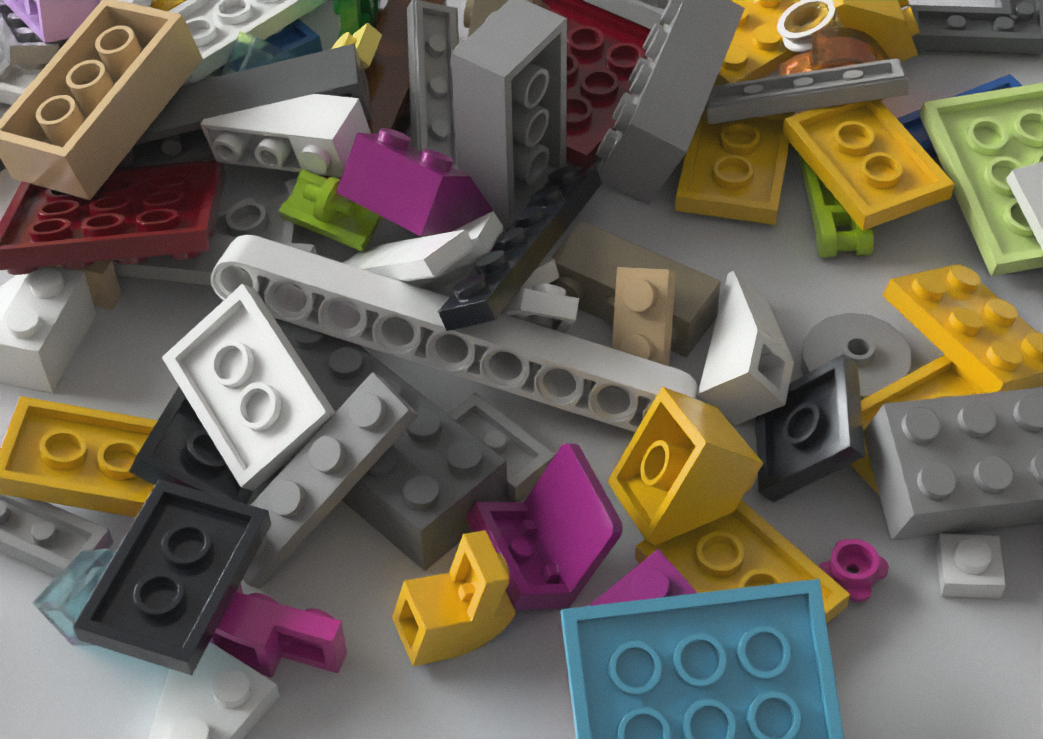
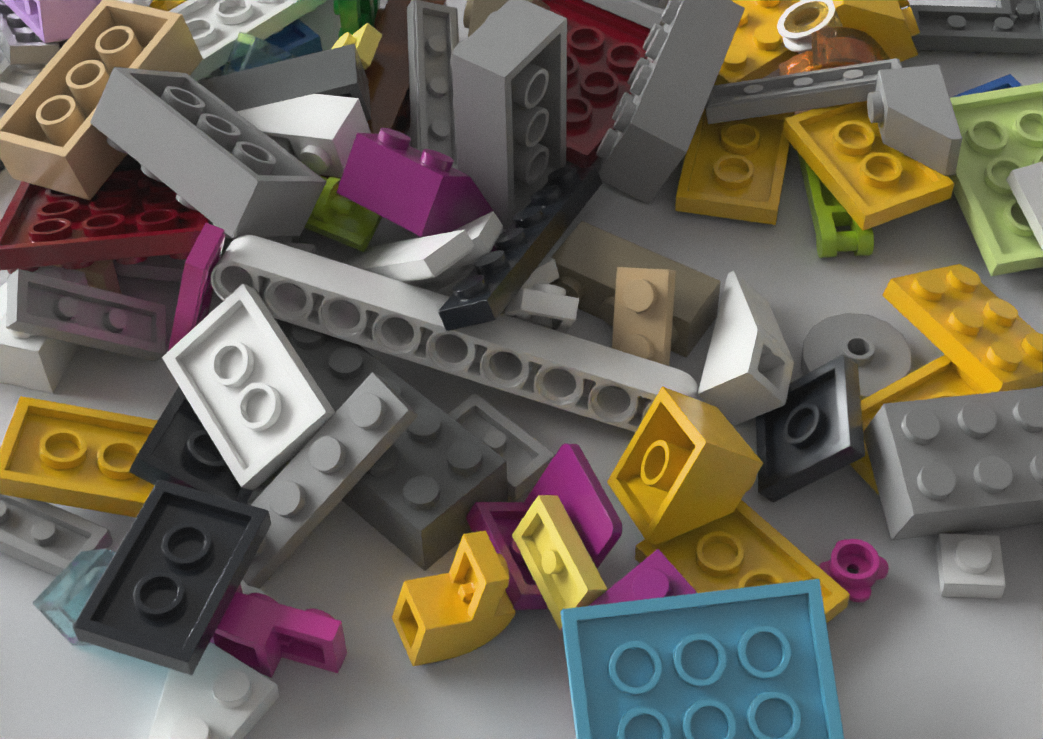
(85, 315): none -> light grey plate
(196, 286): none -> dark pink tile
(206, 153): none -> light grey brick
(557, 557): none -> light yellow plate
(917, 116): none -> light grey slope

